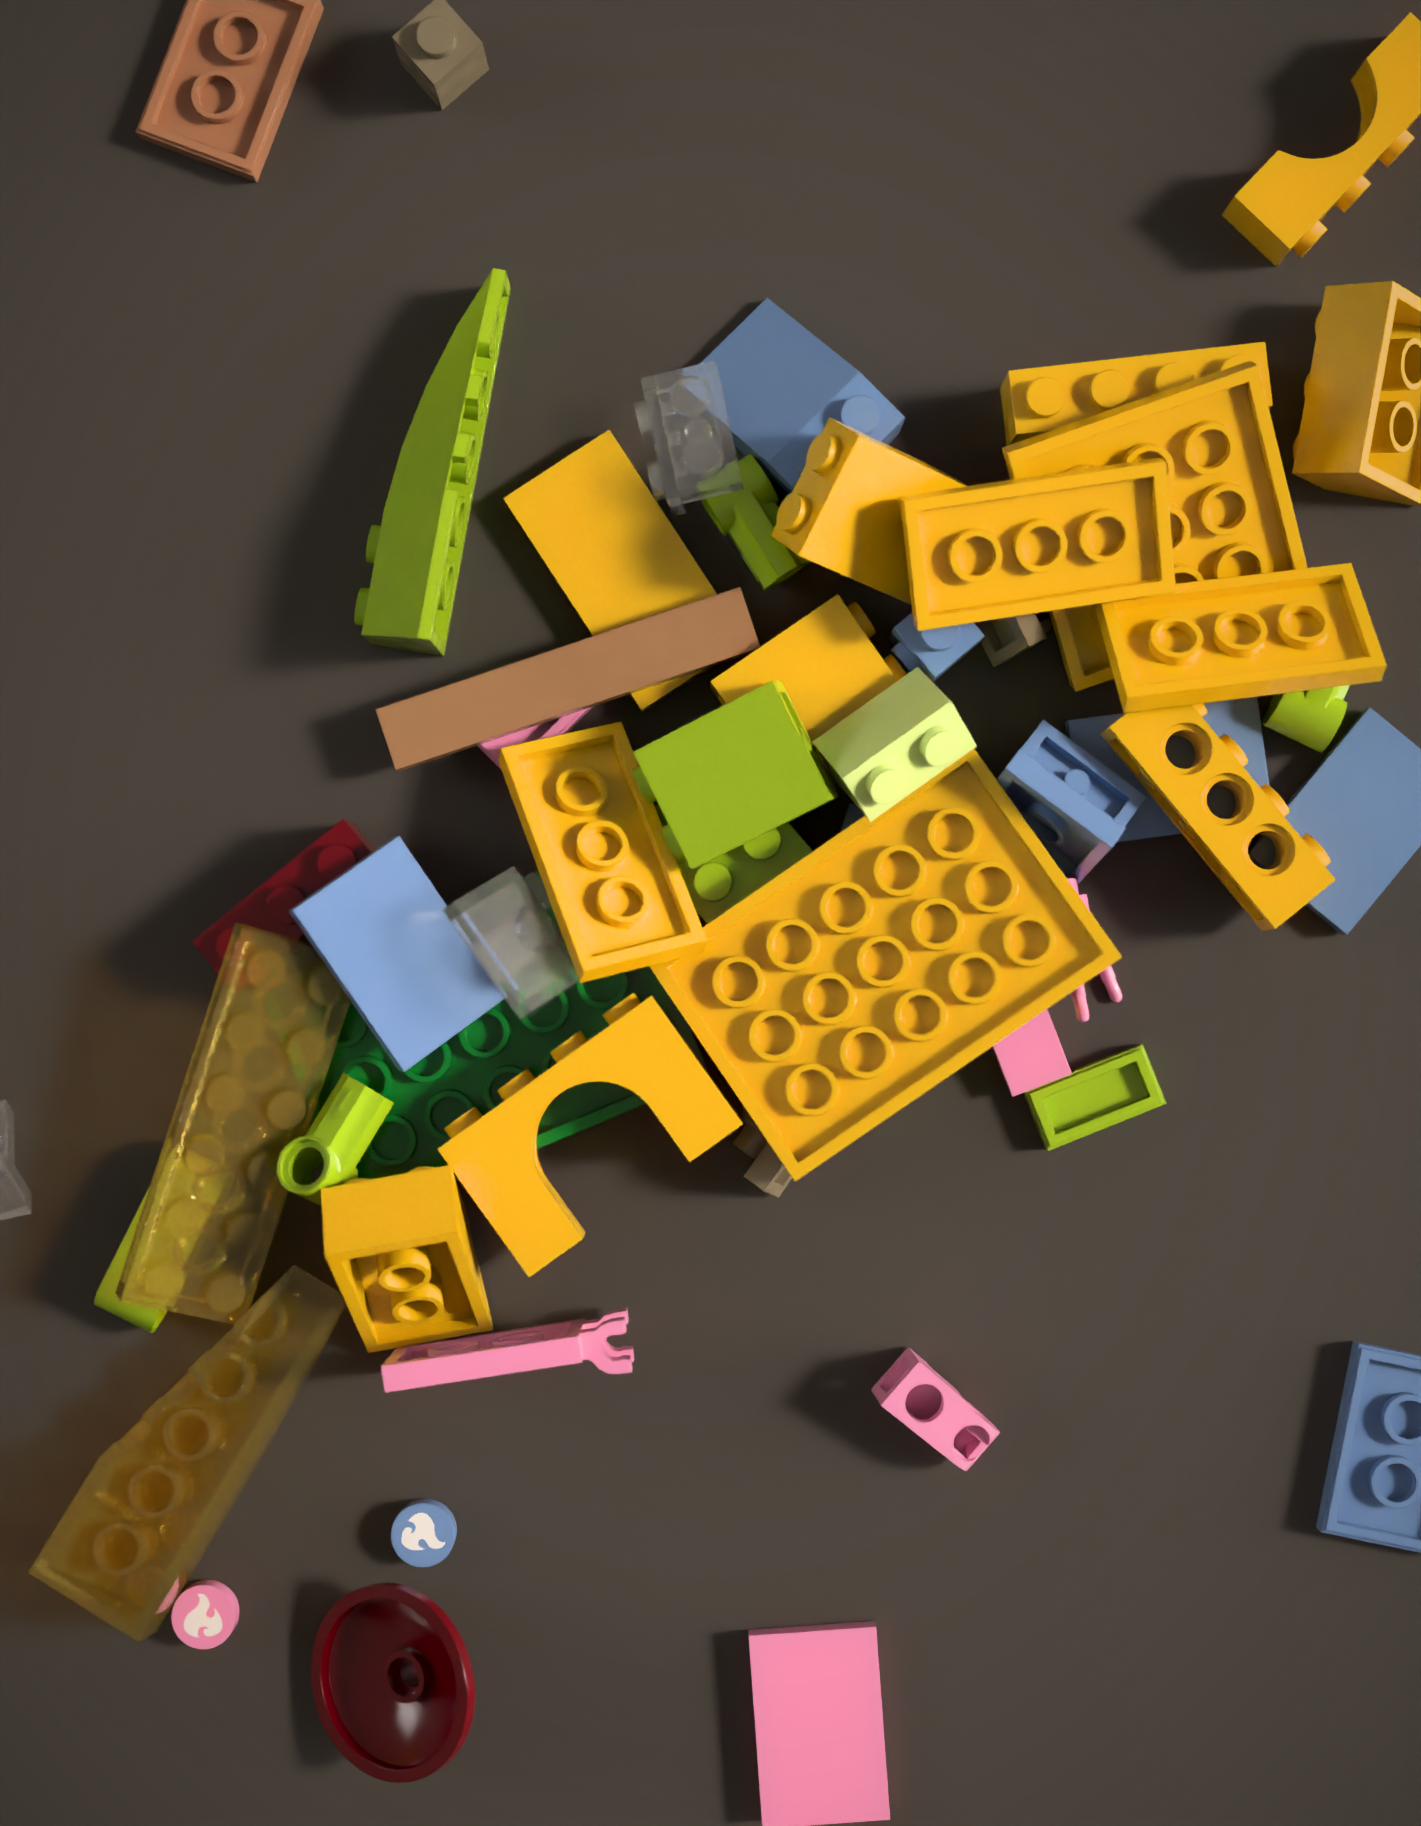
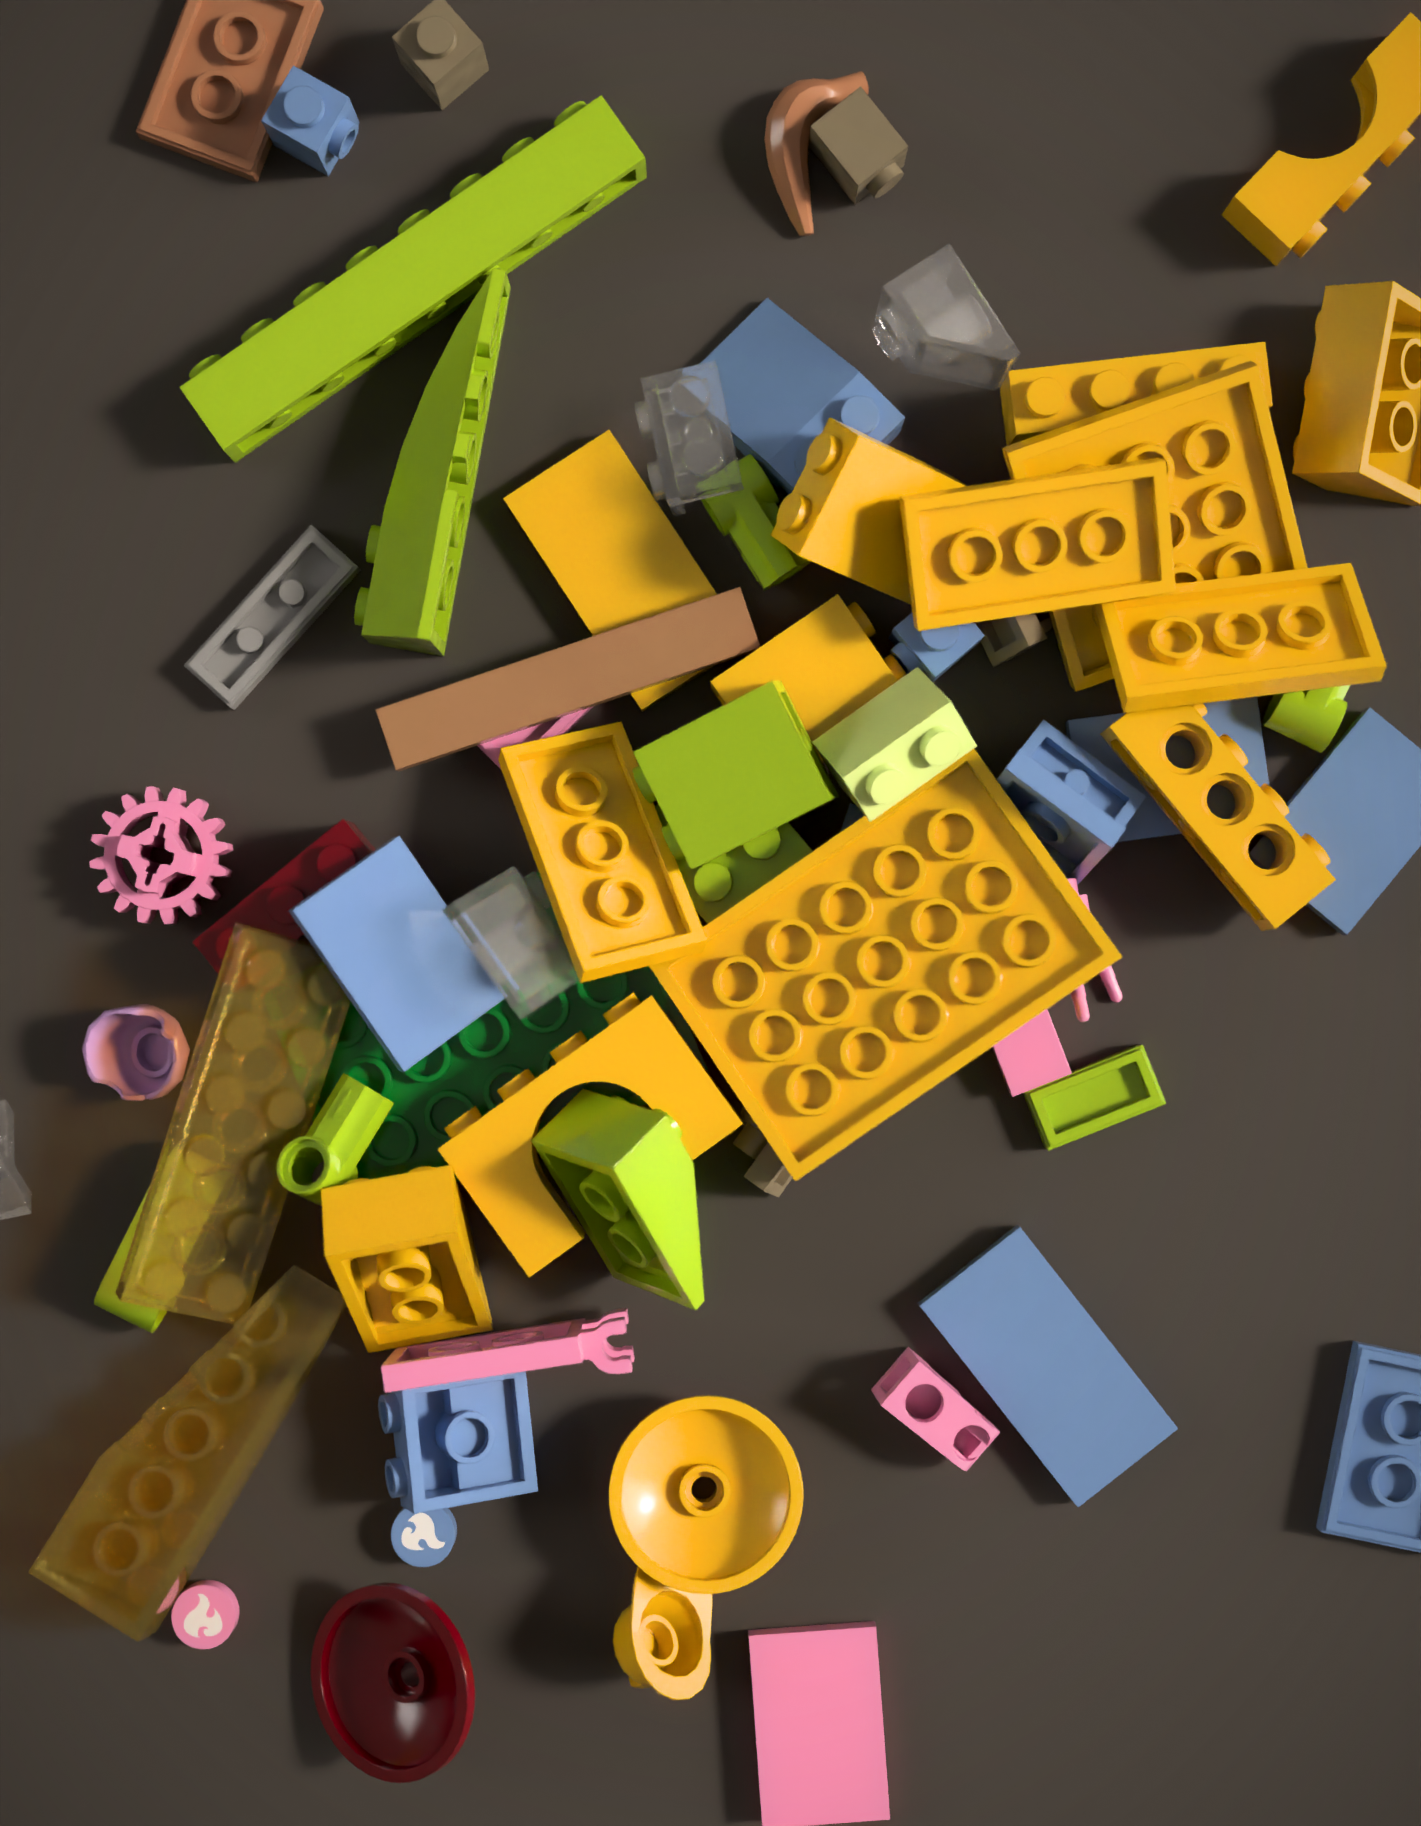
(136, 1051): none -> lavender hair
(154, 880): none -> bright pink gear
(272, 617): none -> light grey tile
(311, 121): none -> medium blue brick
(415, 278): none -> lime brick
(459, 1442): none -> medium blue plate
(629, 1191): none -> lime slope
(664, 1638): none -> yellow piece
(714, 1540): none -> yellow dish
(788, 138): none -> nougat piece
(859, 147): none -> dark tan brick
(943, 324): none -> clear slope
(1047, 1365): none -> medium blue tile

